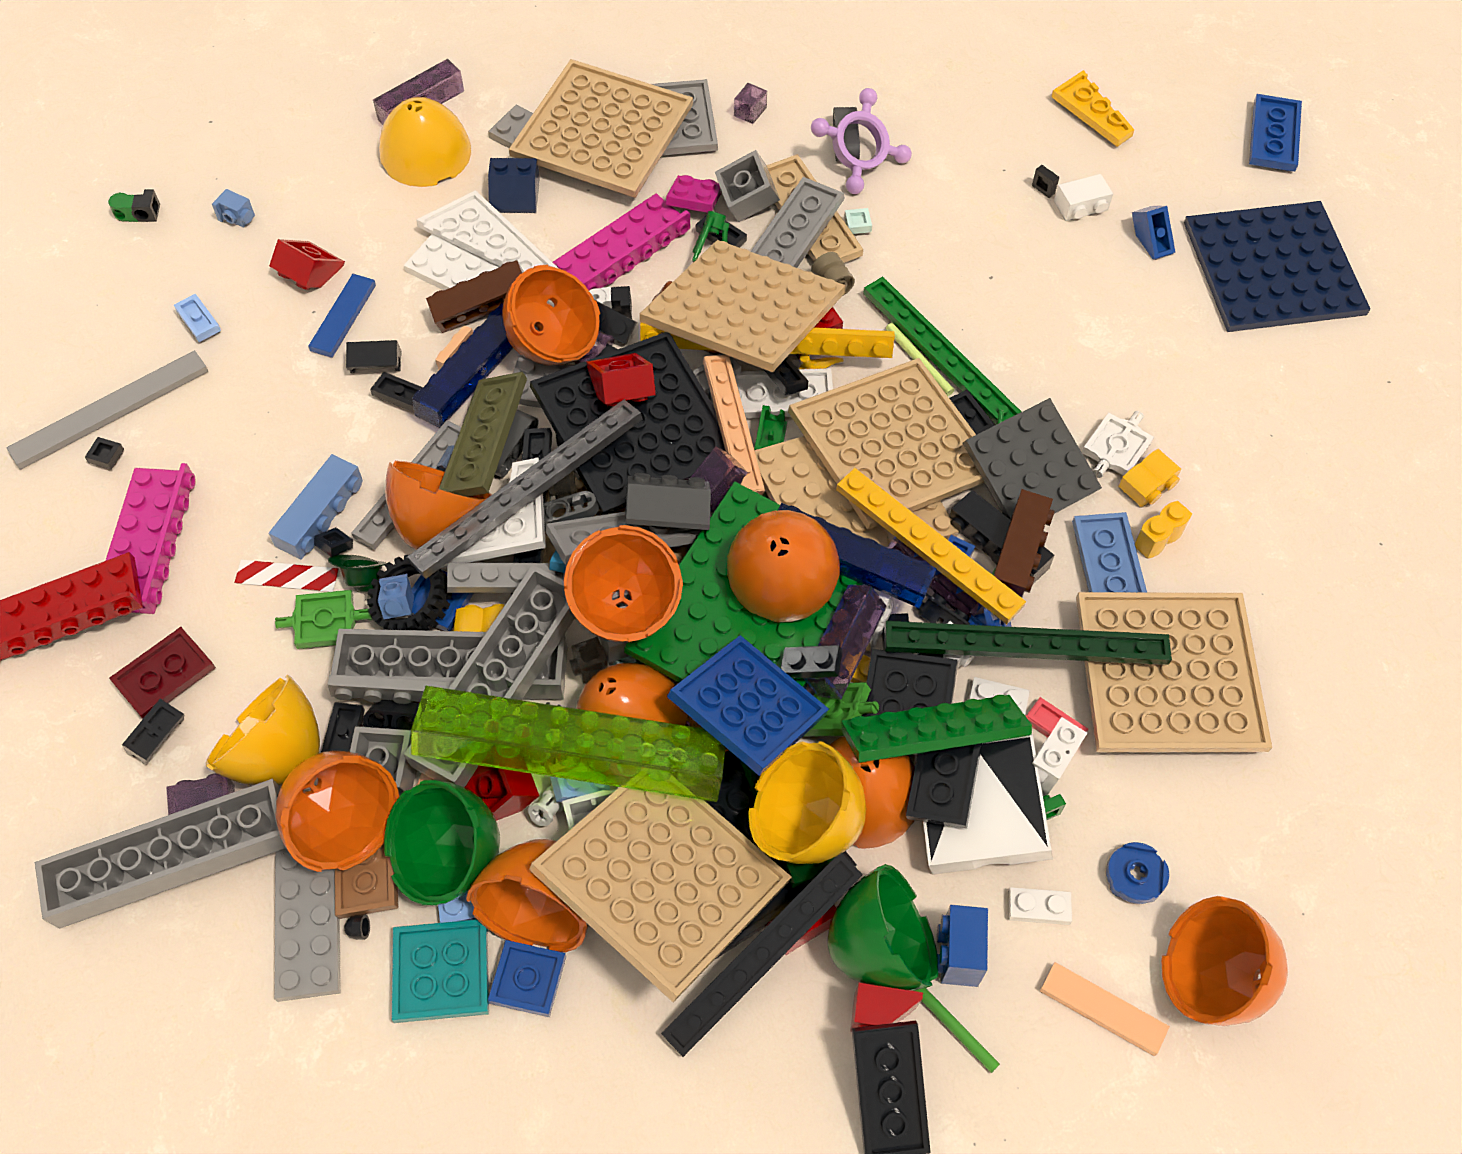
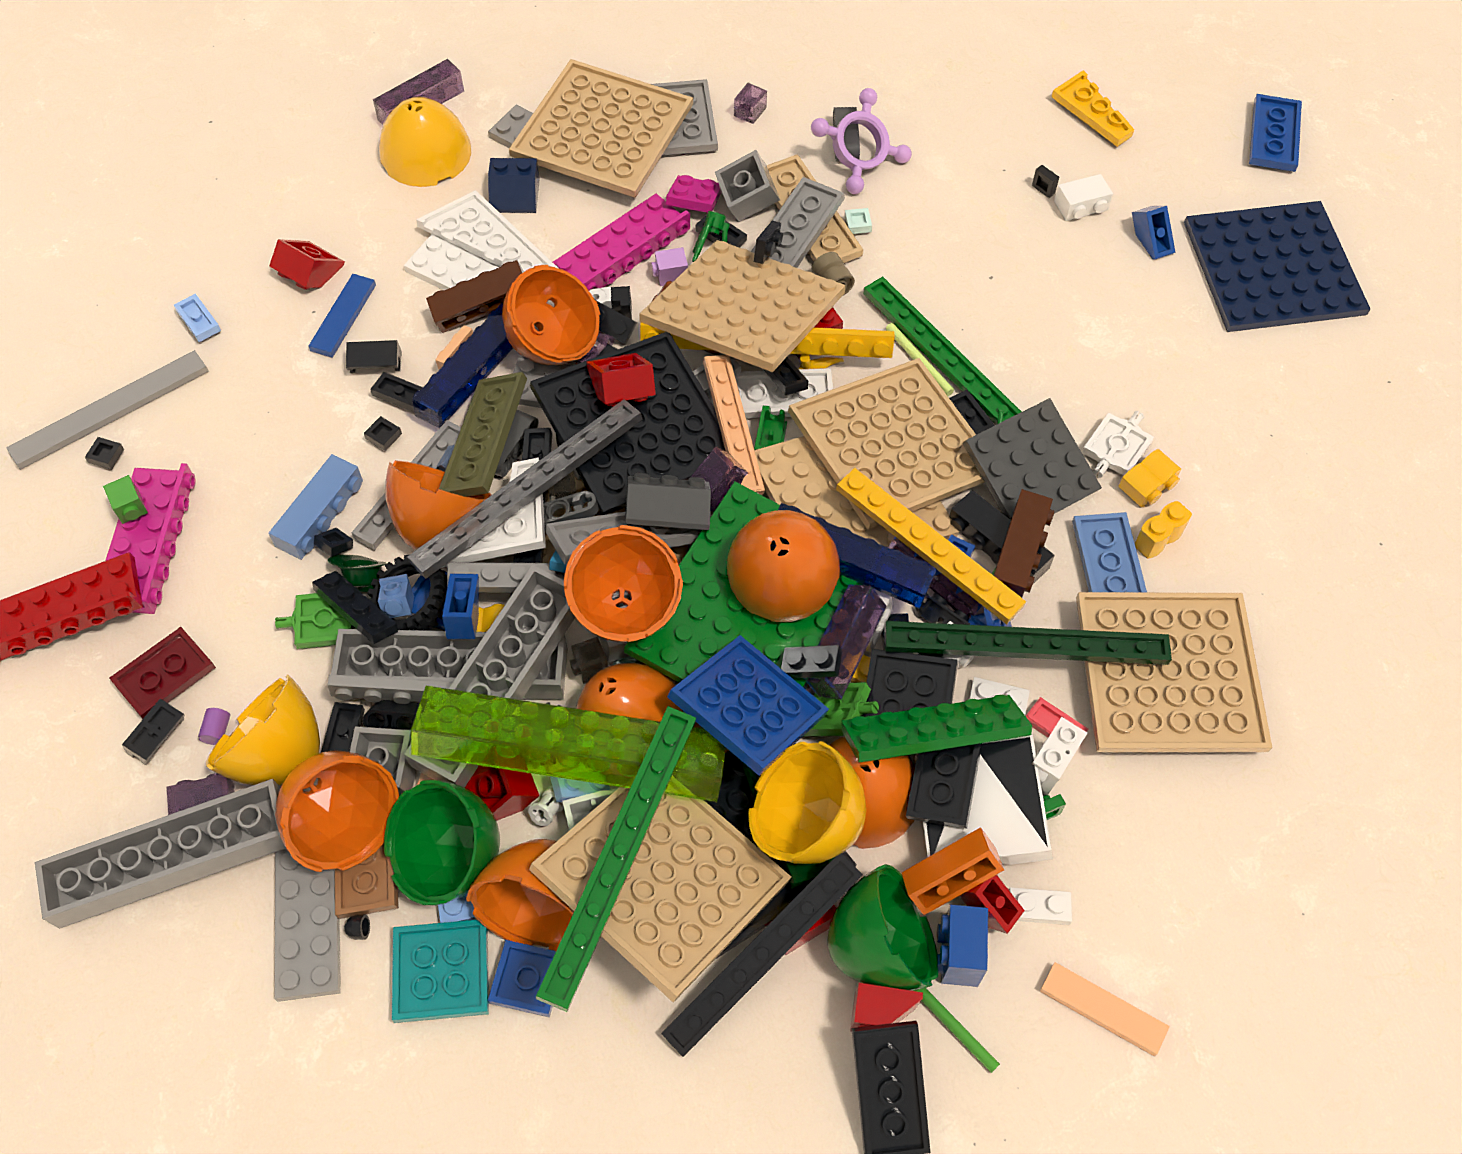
(125, 499): none -> bright green brick
(135, 207): leg -> none
(213, 725): none -> medium lavender piece
(233, 208): medium blue brick -> none
(286, 575): sticker -> none
(355, 607): none -> black plate
(382, 433): none -> black plate
(461, 606): none -> blue slope
(615, 861): none -> green plate
(669, 264): none -> lavender brick
(767, 242): none -> black plate
(952, 871): none -> orange brick
(1001, 904): none -> red brick
(1125, 885): blue plate -> none
(1216, 963): orange piece -> none

